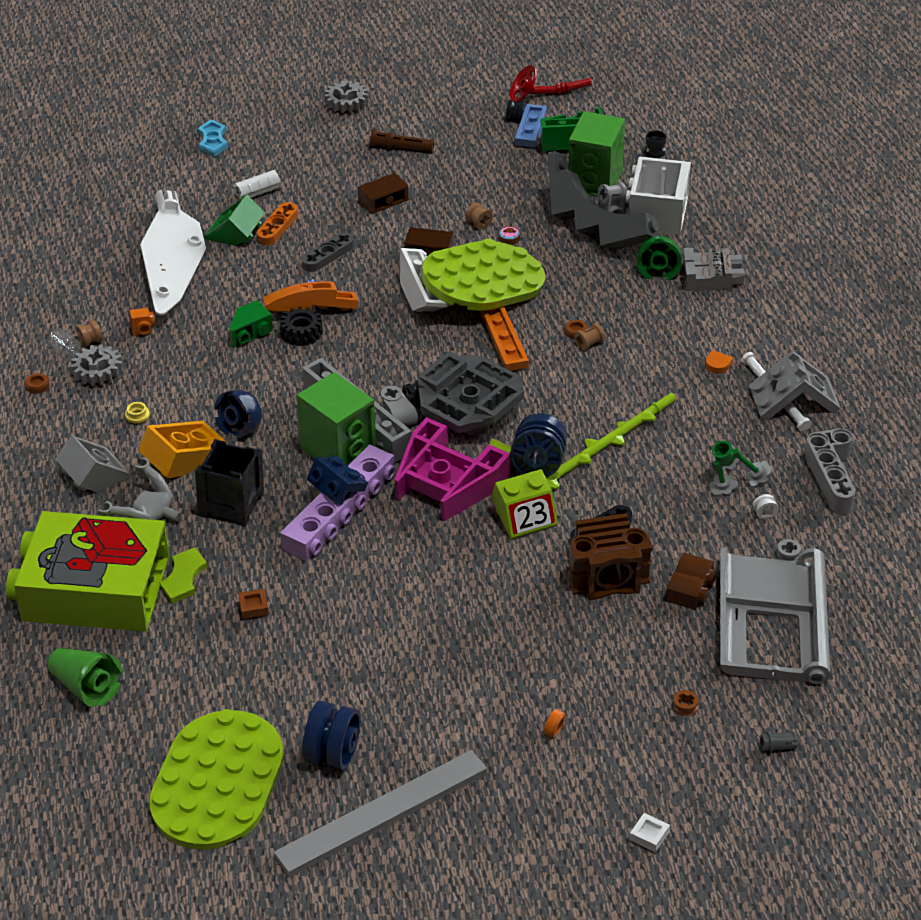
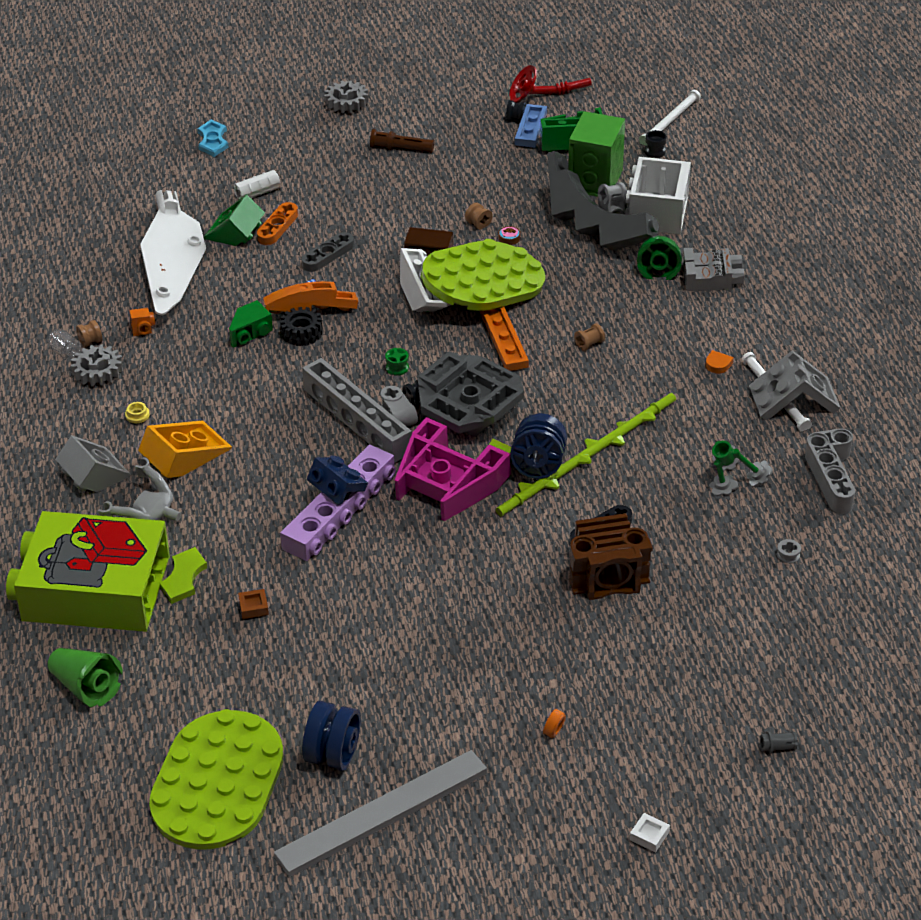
(37, 383): dark orange tile -> none
(229, 482): black container -> none
(237, 408): dark blue cylinder -> none
(335, 419): bright green container -> none
(383, 193): reddish brown brick -> none
(397, 361): none -> green wheel
(525, 504): lime slope -> none
(573, 326): dark orange tile -> none
(685, 709): dark orange bush -> none
(690, 581): reddish brown brick -> none
(693, 96): none -> white bar
(763, 501): white bush -> none
(775, 590): light grey piece -> none

